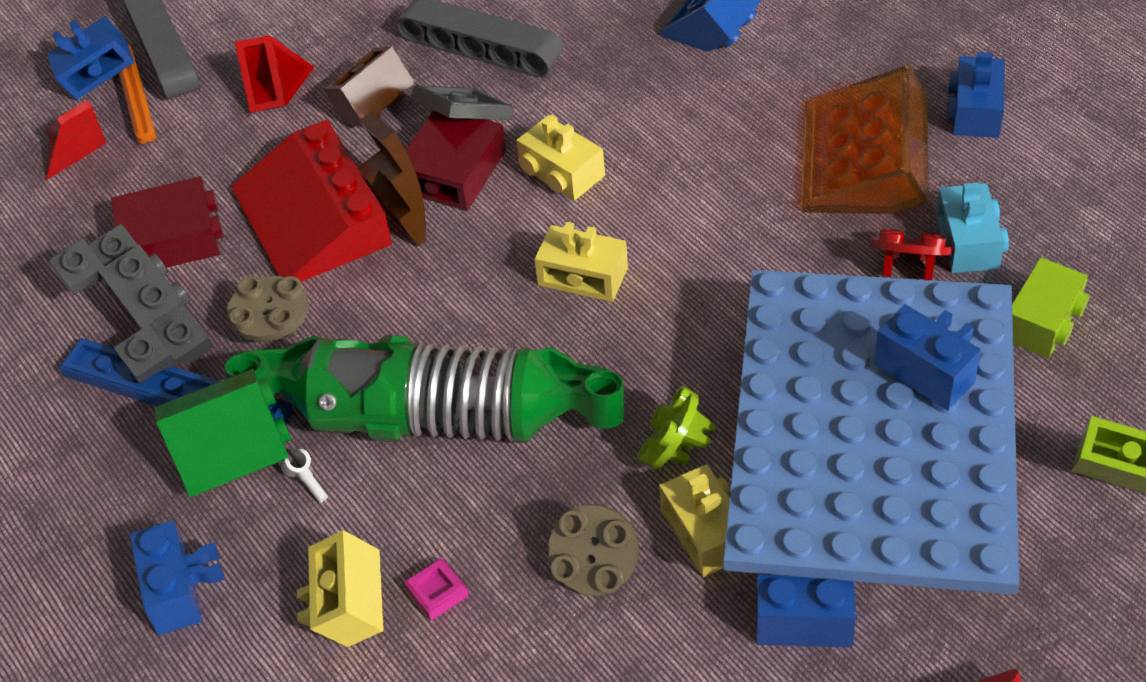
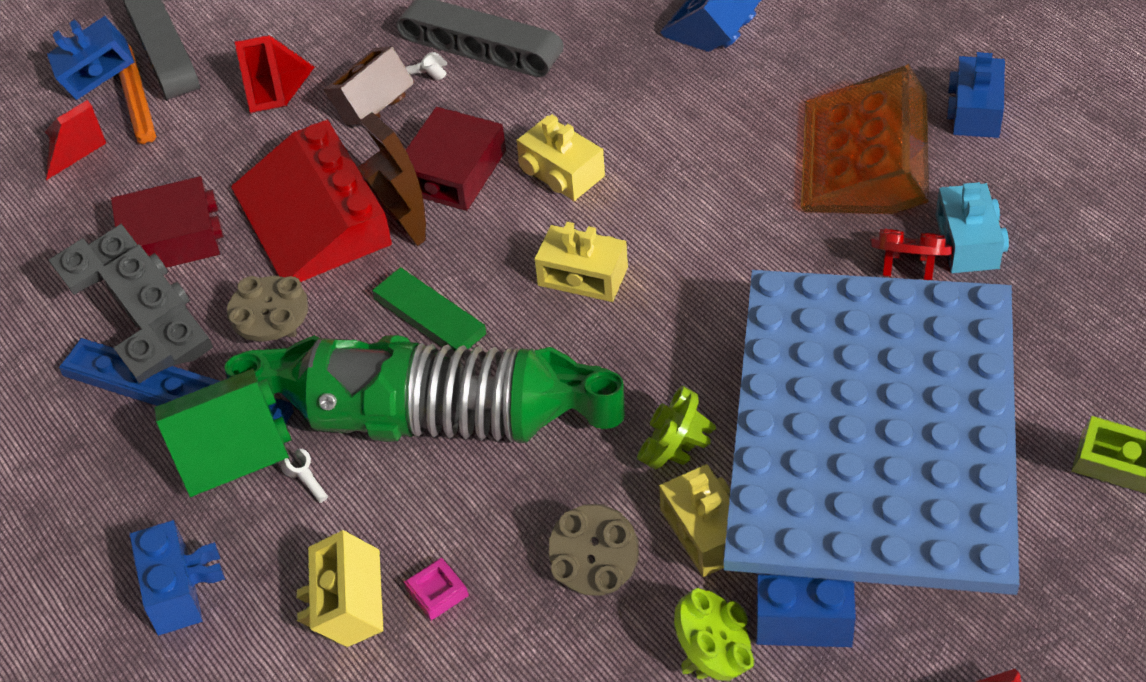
(428, 311): none -> green tile
(431, 64): none -> white hand
(462, 102): dark grey tile -> none
(713, 636): none -> lime plate
(928, 355): blue brick -> none
(1046, 307): lime brick -> none

